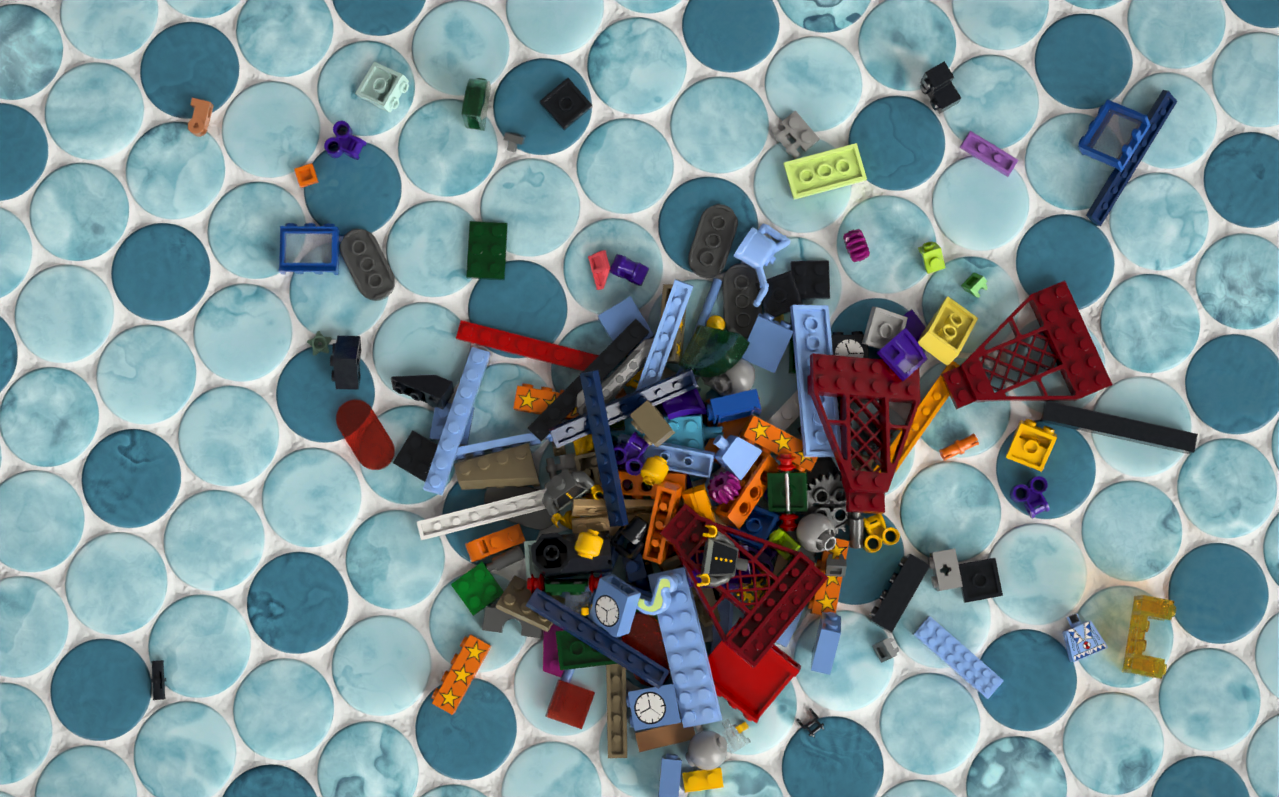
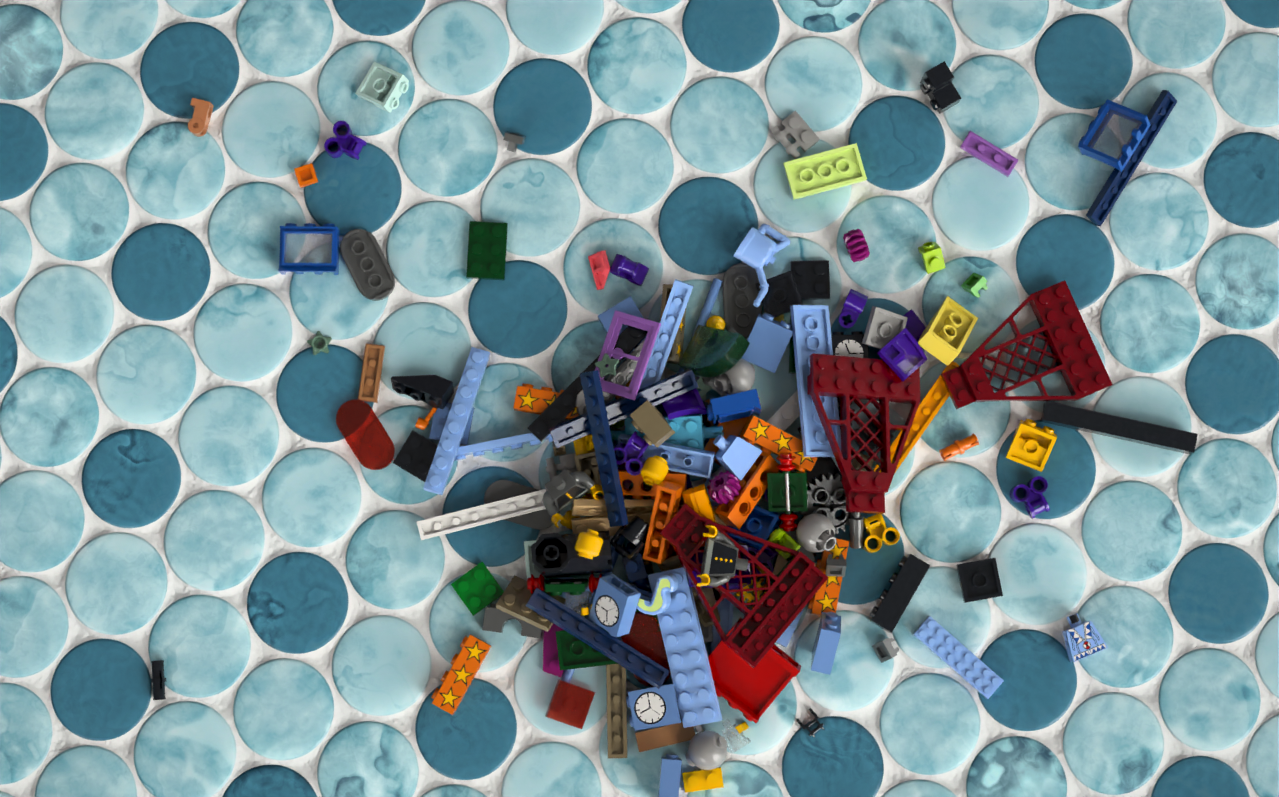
(346, 362): black brick -> none
(371, 373): none -> medium nougat tile
(423, 423): none -> orange hand
(476, 103): clear green brick -> none
(495, 543): orange plate -> none
(498, 469): dark tan wedge -> none
(506, 559): dark grey cylinder -> none
(524, 346): red plate -> none
(566, 104): black plate -> none
(611, 369): none -> sand green plate
(618, 319): none -> medium lavender door
(713, 241): dark grey tile -> none
(854, 306): none -> dark purple piece
(949, 560): light grey brick -> none
(1144, 608): clear yellow plate -> none

